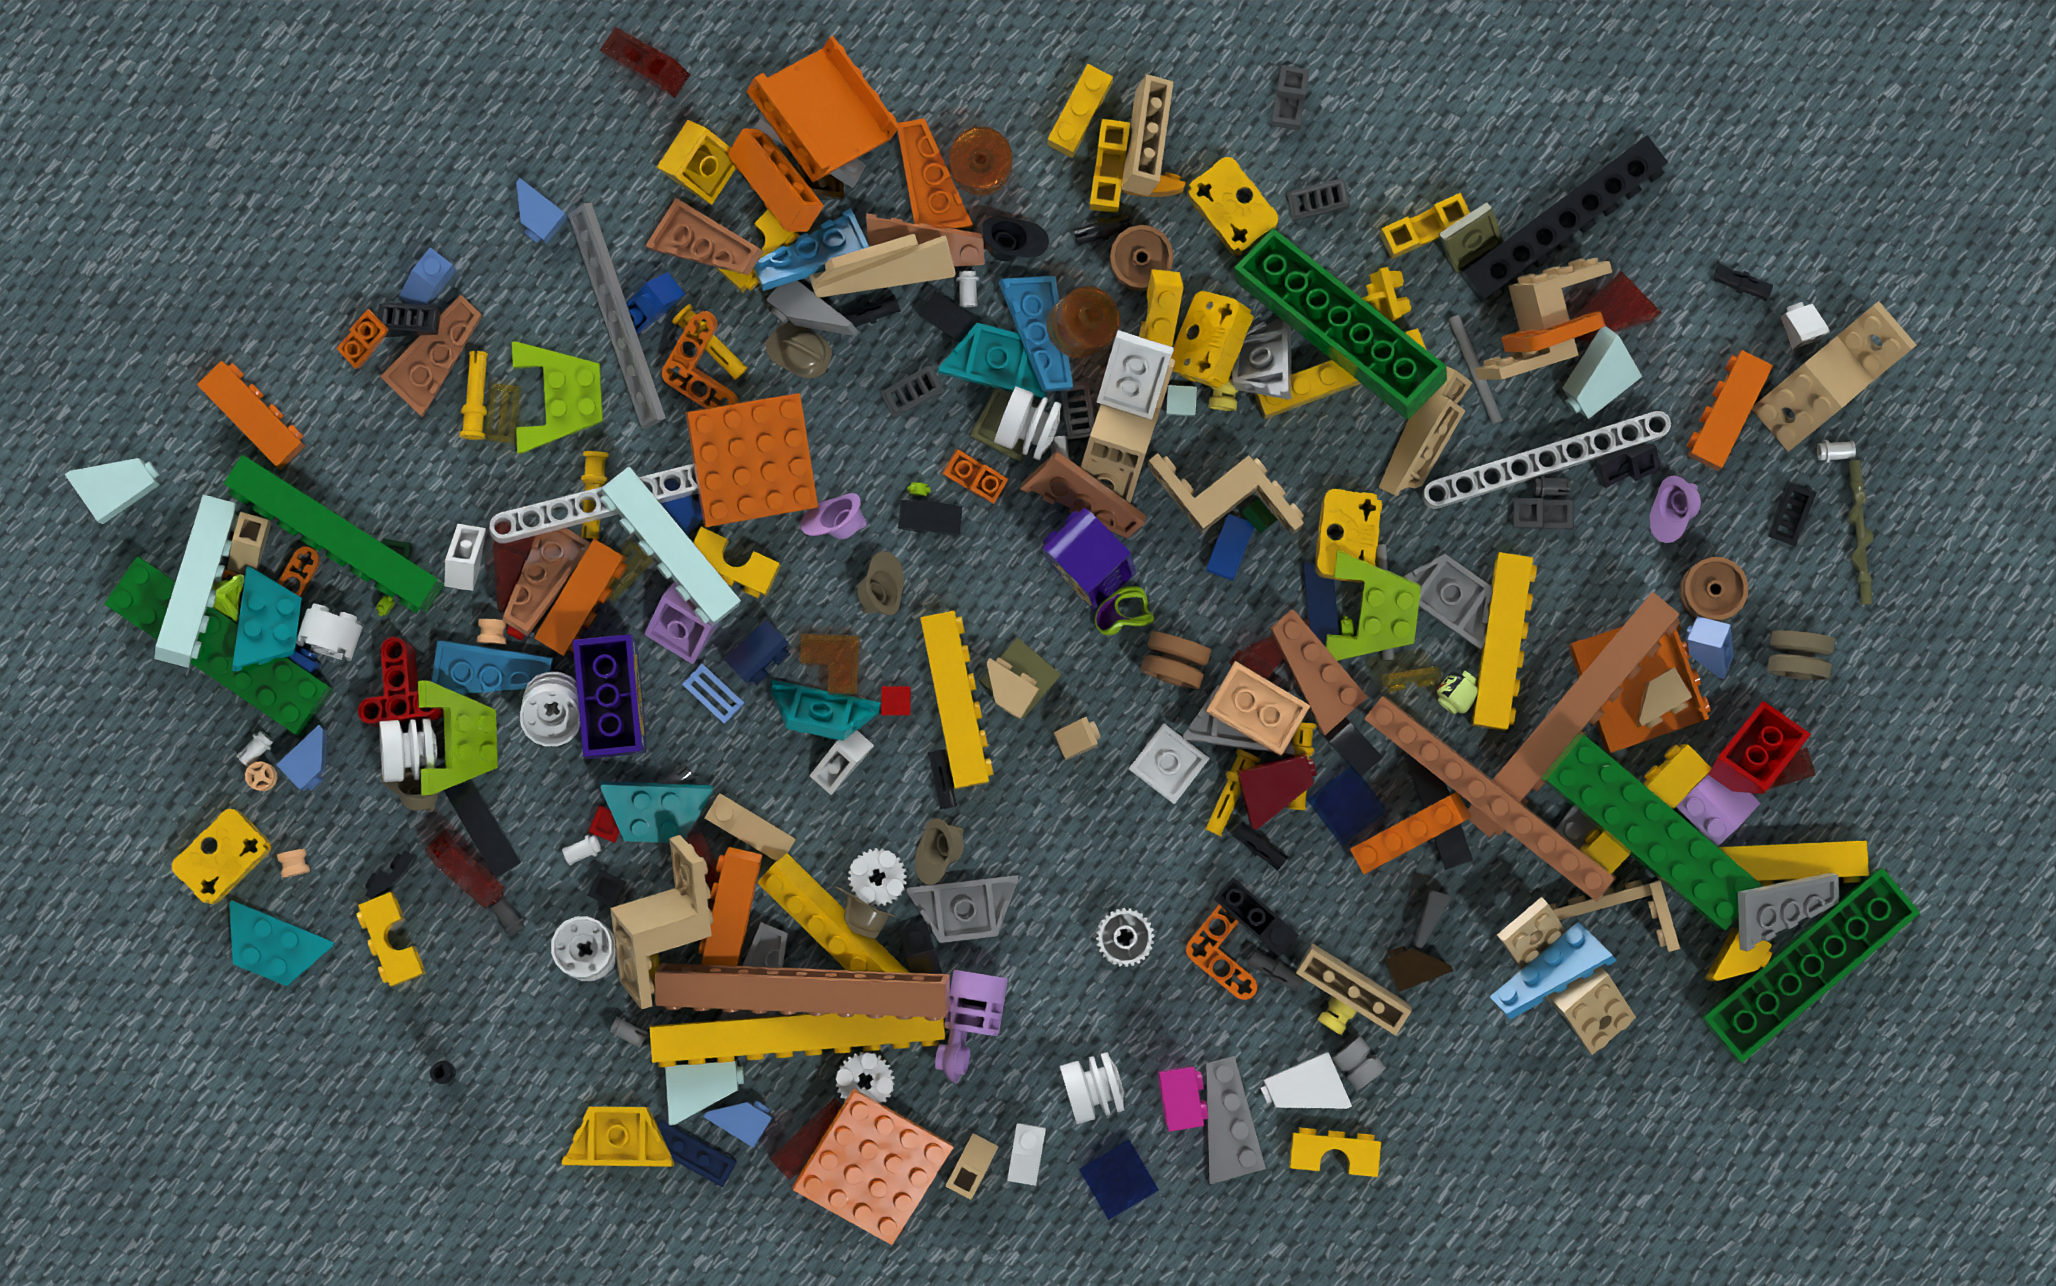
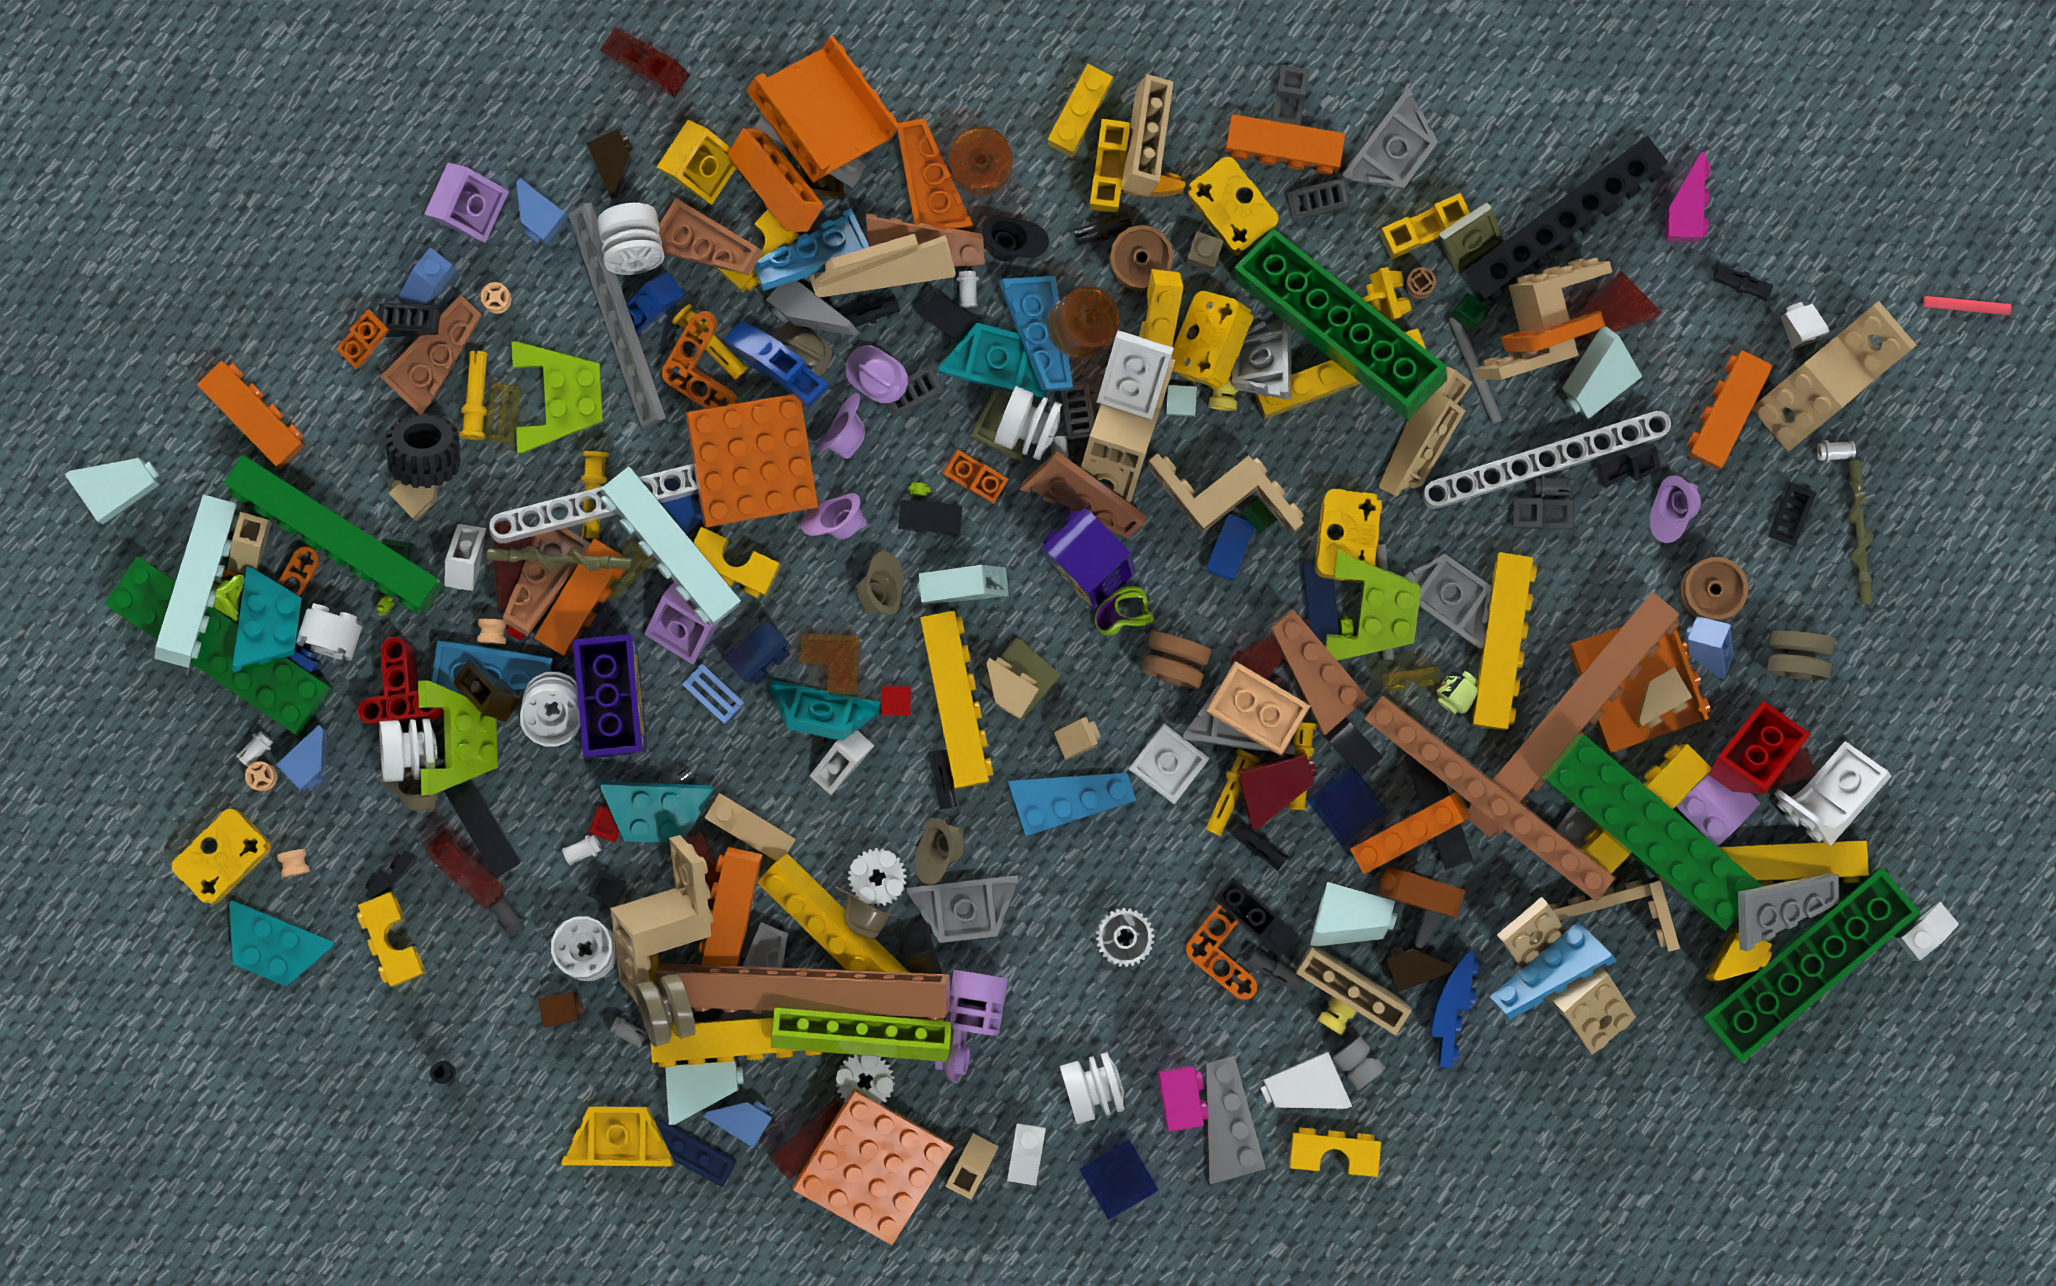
(414, 500): none -> tan slope
(423, 450): none -> black tyre
(466, 202): none -> lavender slope
(486, 691): none -> dark brown slope
(492, 293): none -> light nougat wheel
(554, 562): none -> olive piece
(561, 1009): none -> reddish brown brick
(611, 159): none -> dark brown slope
(630, 238): none -> white wheel
(665, 1009): none -> dark tan wheel
(776, 361): none -> blue slope
(846, 430): none -> lavender piece
(861, 1034): none -> lime brick
(876, 374): none -> lavender piece
(963, 584): none -> light aqua slope
(1061, 800): none -> dark azure wing
(1204, 251): none -> dark tan brick
(1285, 143): none -> orange brick
(1351, 916): none -> light aqua slope
(1395, 147): none -> light grey wing
(1417, 287): none -> medium nougat wheel
(1421, 892): none -> dark orange slope
(1454, 996): none -> blue slope
(1469, 312): none -> dark green tile
(1686, 212): none -> dark pink slope
(1834, 794): none -> white bracket
(1927, 932): none -> white slope
(1967, 305): none -> coral bar

